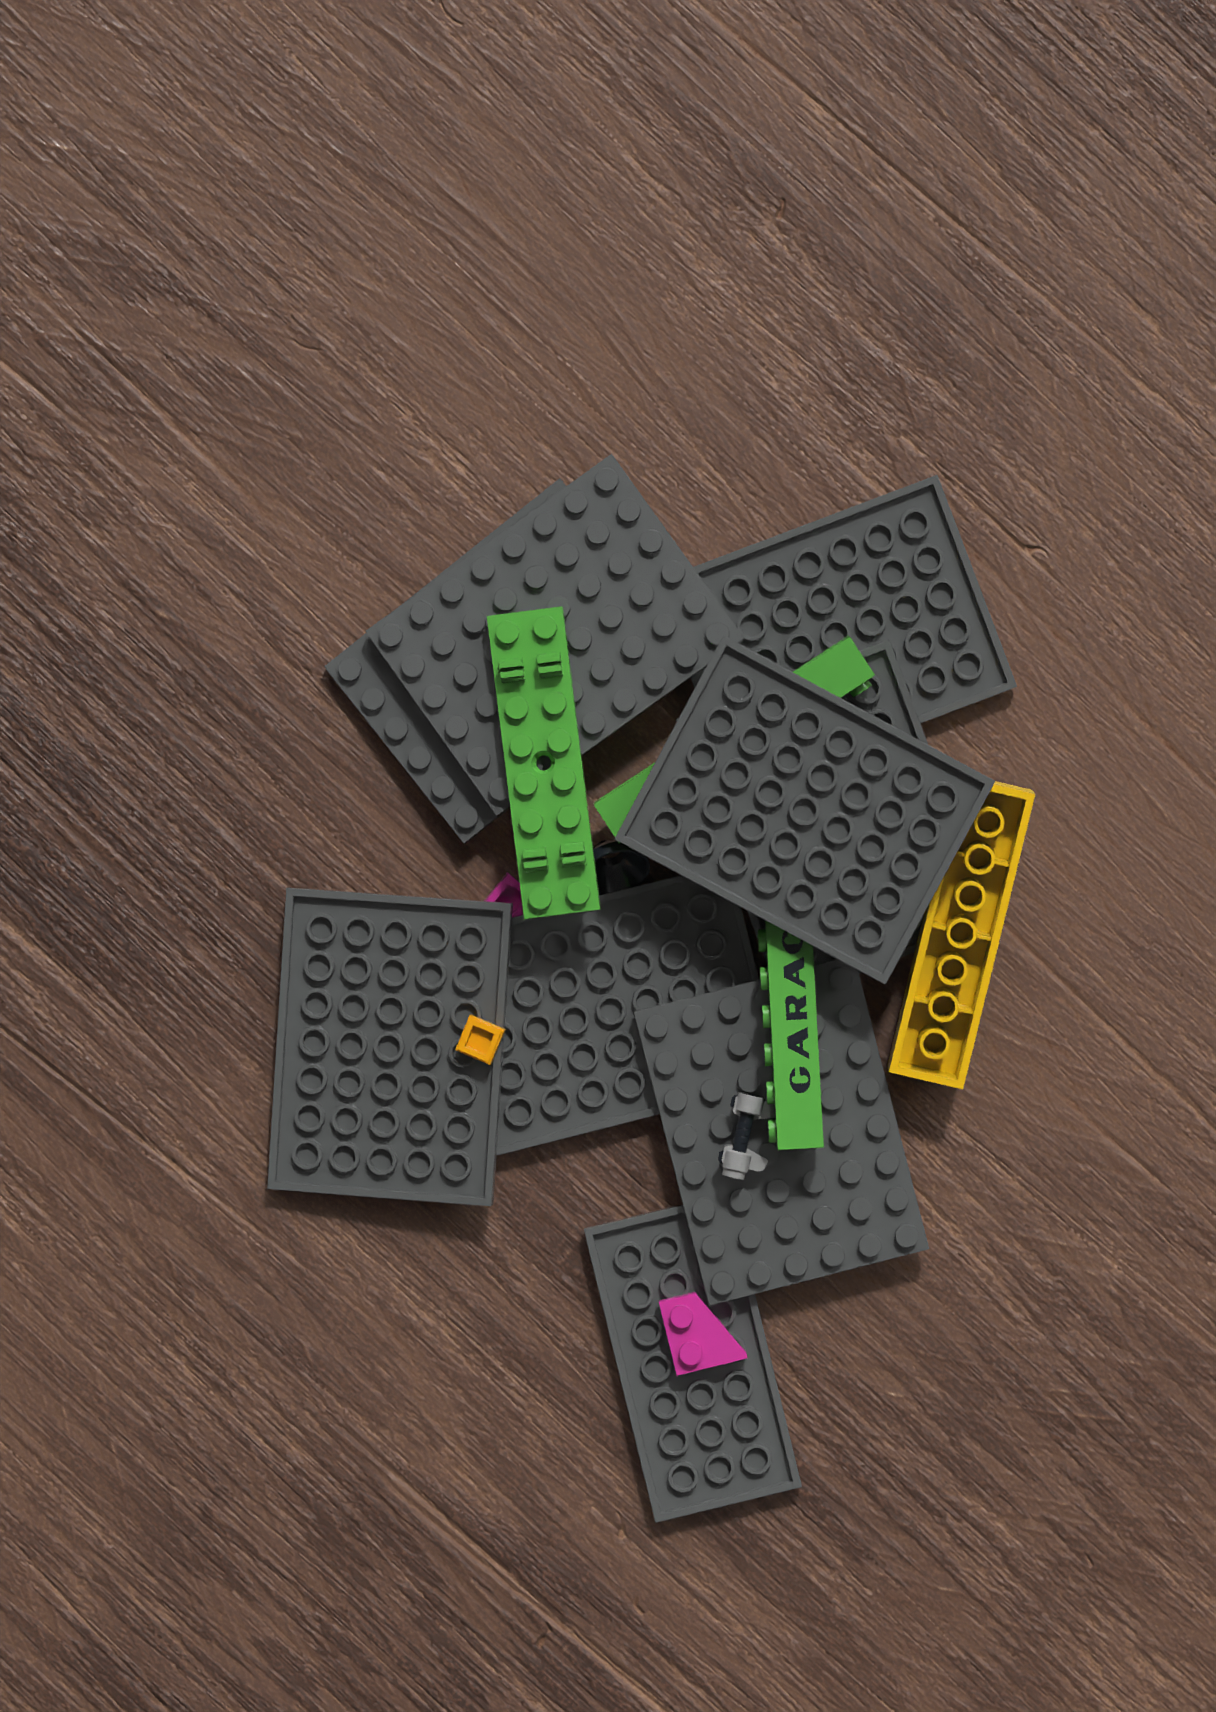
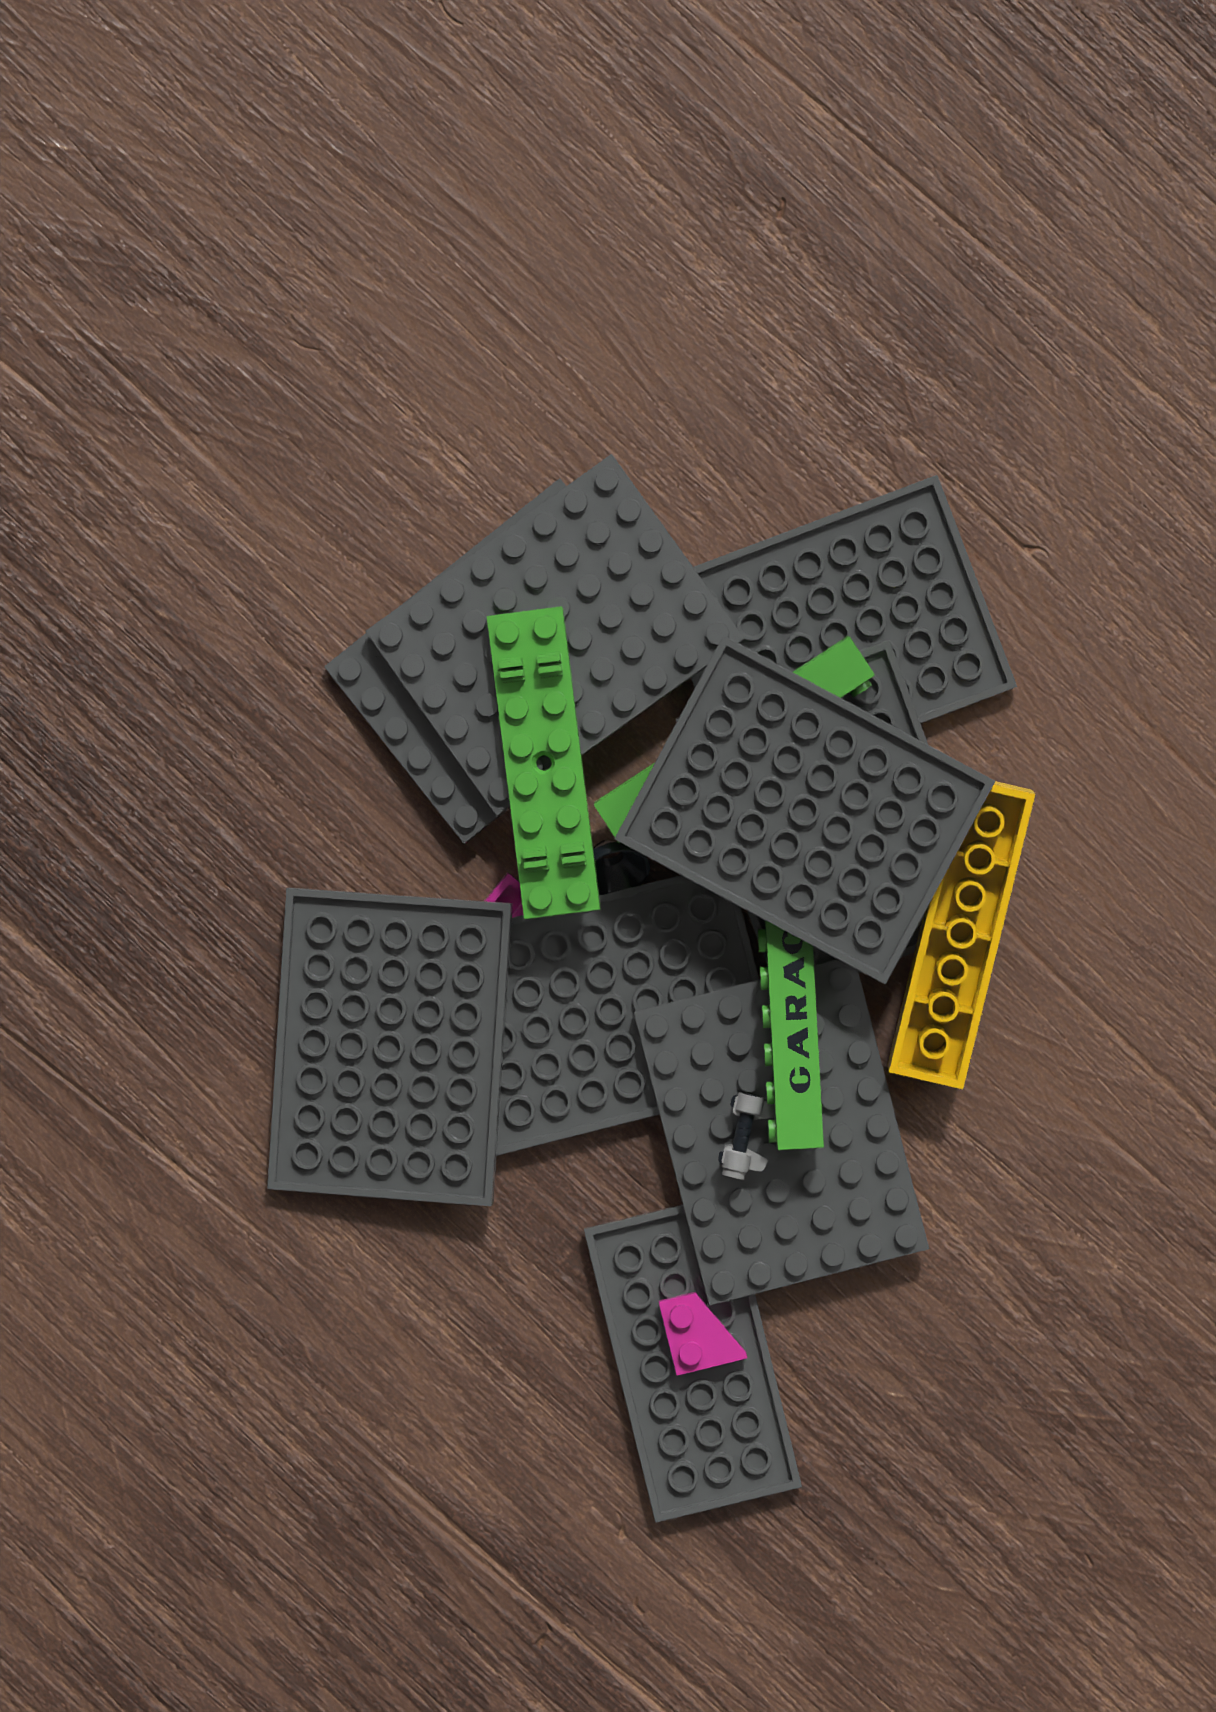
(480, 1039): light orange tile -> none

